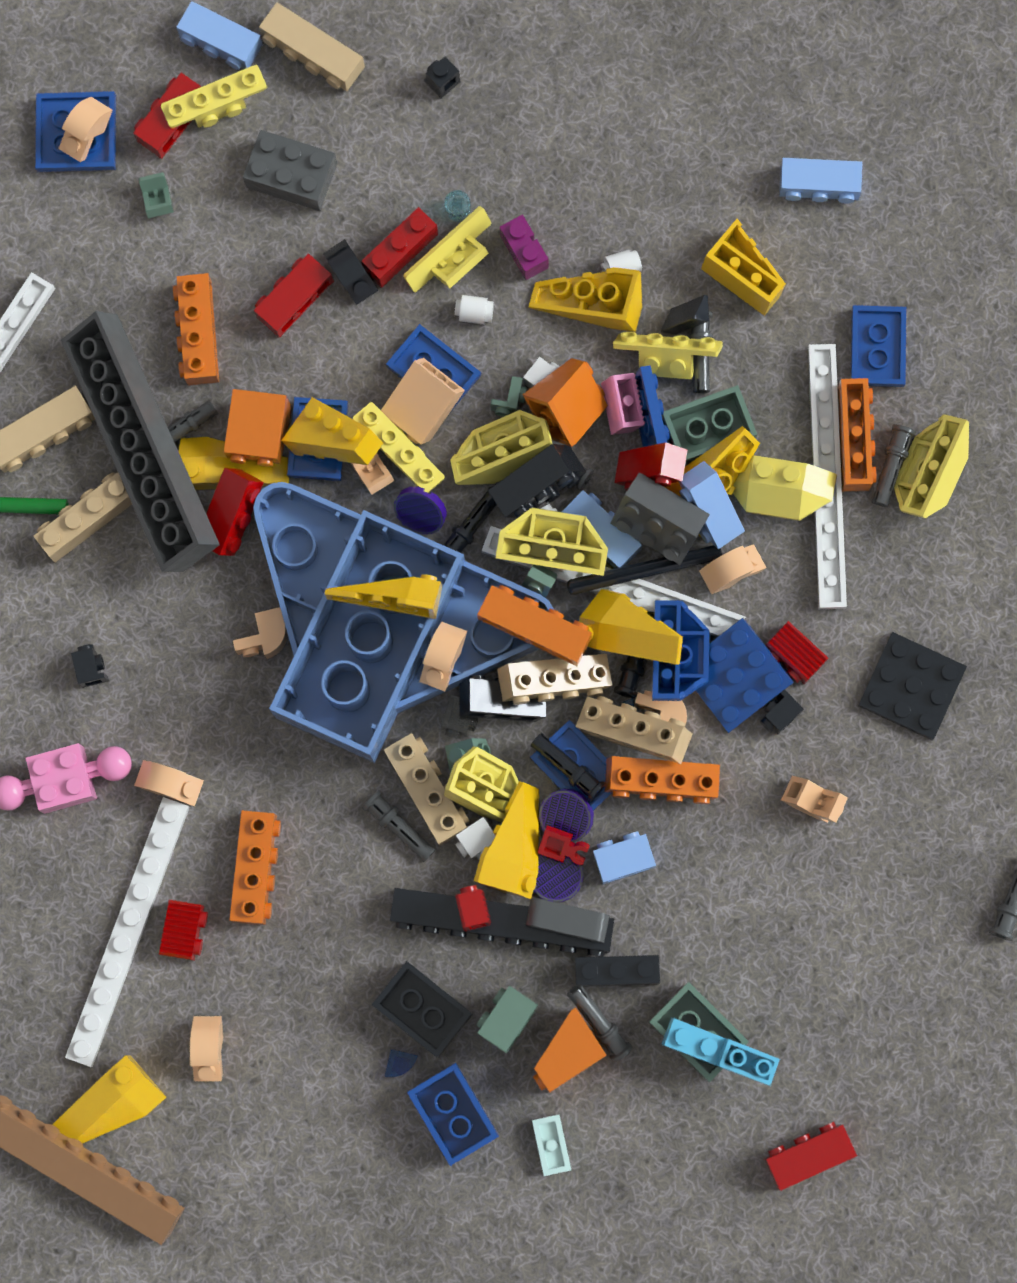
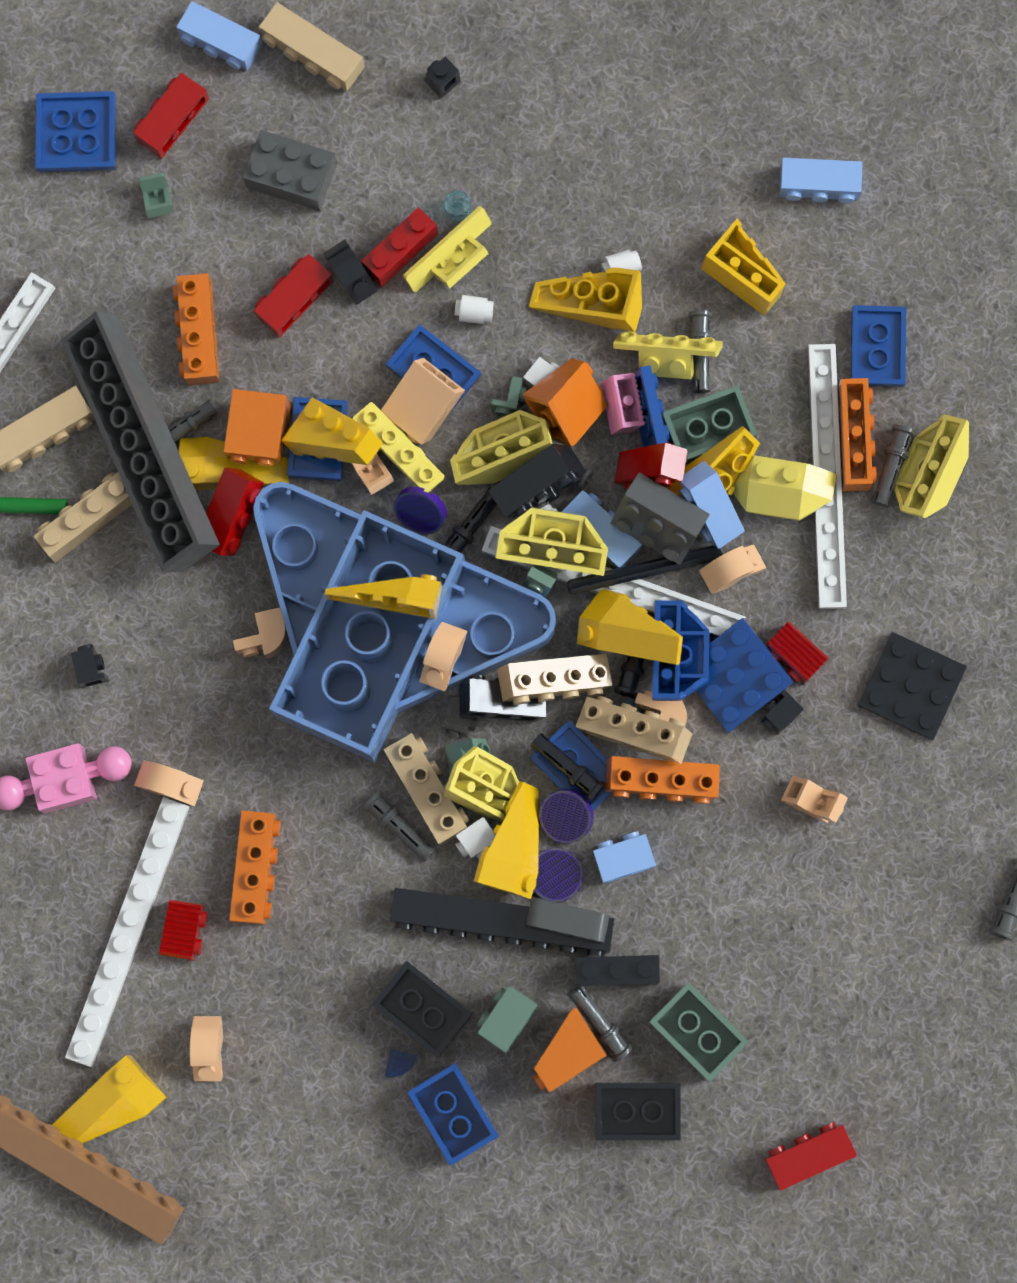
(82, 125): light nougat brick -> none
(215, 100): light yellow bracket -> none
(472, 908): red brick -> none
(523, 248): magenta piece -> none
(534, 625): orange brick -> none
(551, 1145): light aqua plate -> none
(558, 845): red plate -> none
(638, 1111): none -> black brick
(687, 316): black slope -> none
(720, 1051): medium azure slope -> none

